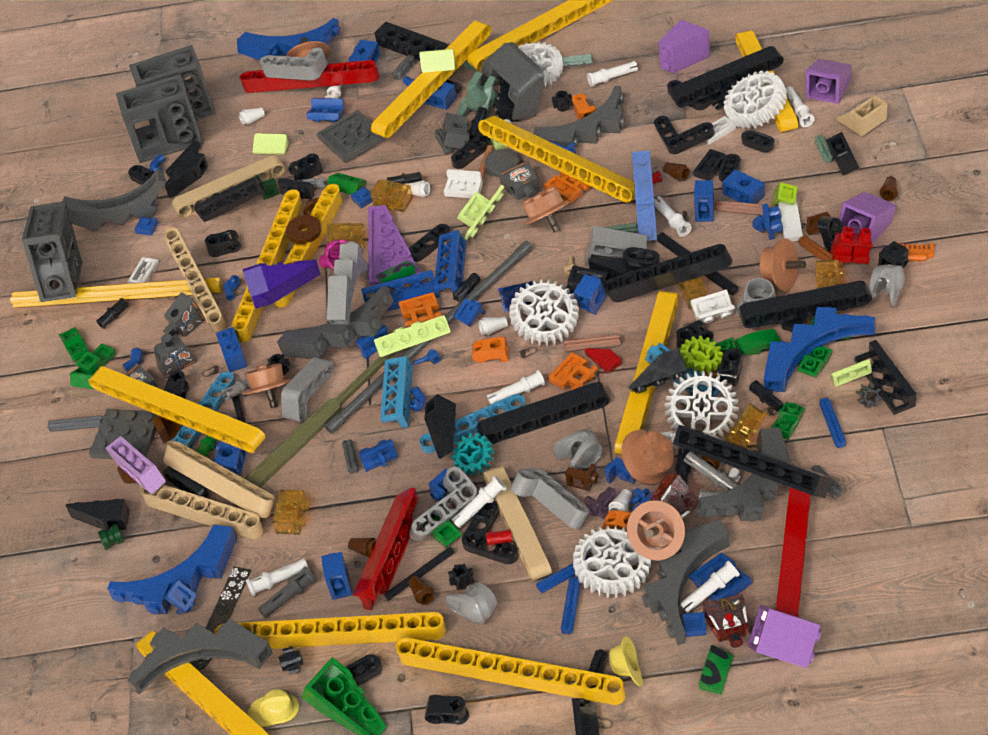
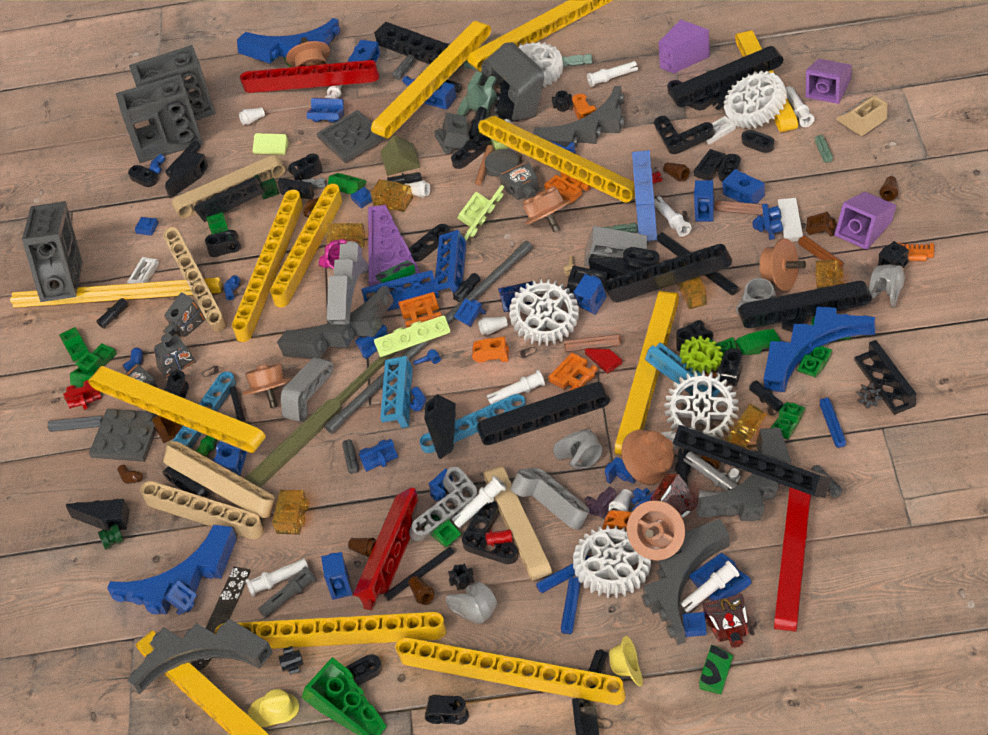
(81, 396): none -> red hips
(135, 465): lavender brick -> none
(138, 202): dark grey arch -> none
(217, 223): none -> green slope
(231, 349): blue brick -> none
(235, 389): light grey pin -> none
(274, 282): dark purple wedge -> none
(278, 358): black gear -> none
(295, 67): light grey beam -> none
(301, 222): reddish brown tile -> none
(399, 156): none -> olive slope
(437, 60): yellowish green slope -> none
(462, 183): white bracket -> none
(474, 455): teal gear -> none
(581, 479): reddish brown bracket -> none
(665, 367): black slope -> none
(712, 306): white bracket -> none
(784, 636): medium lavender slope -> none
(785, 194): lime panel -> none
(828, 233): black piece -> none
(842, 153): black brick -> none
(851, 373): yellowish green slope -> none
(852, 246): red hips -> none

